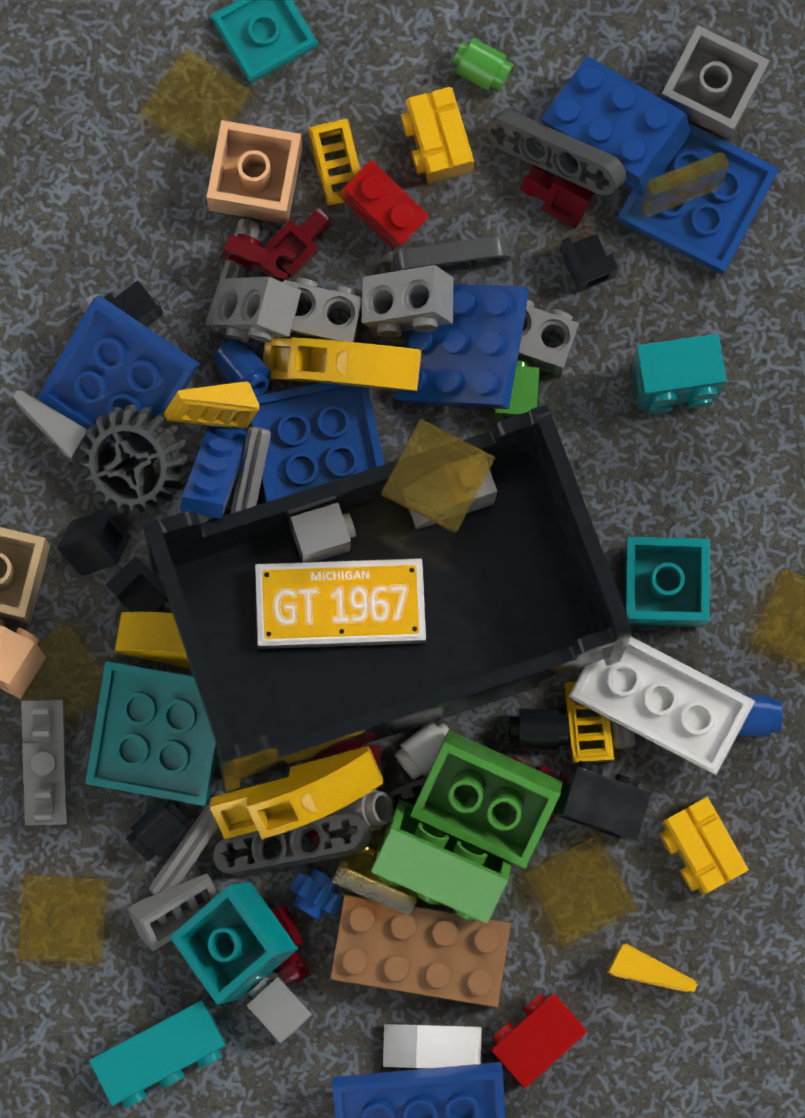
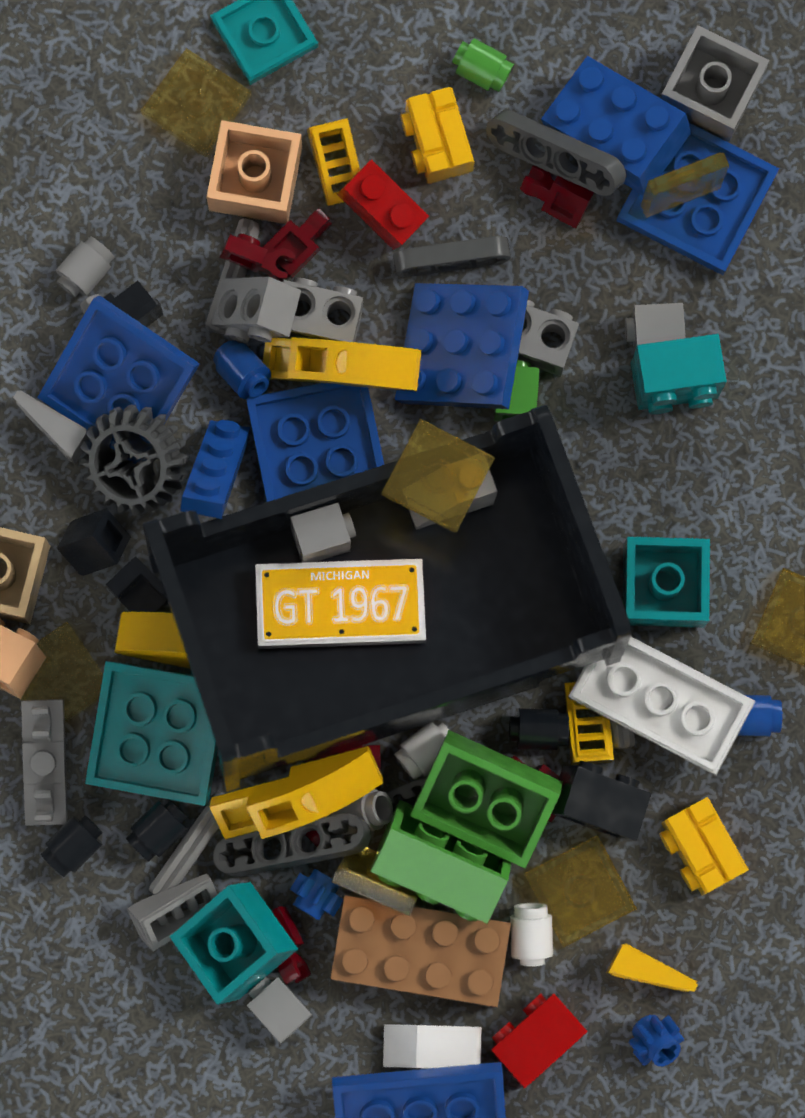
(63, 919): clear yellow tile -> none
(72, 845): none -> black brick
(84, 267): none -> light grey brick
(159, 1055): teal brick -> none
(218, 405): yellow slope -> none
(251, 468): light grey axle -> none
(407, 294): light grey brick -> none
(531, 934): none -> white brick
(588, 262): black panel -> none
(655, 323): none -> light grey brick
(656, 1040): none -> blue gear

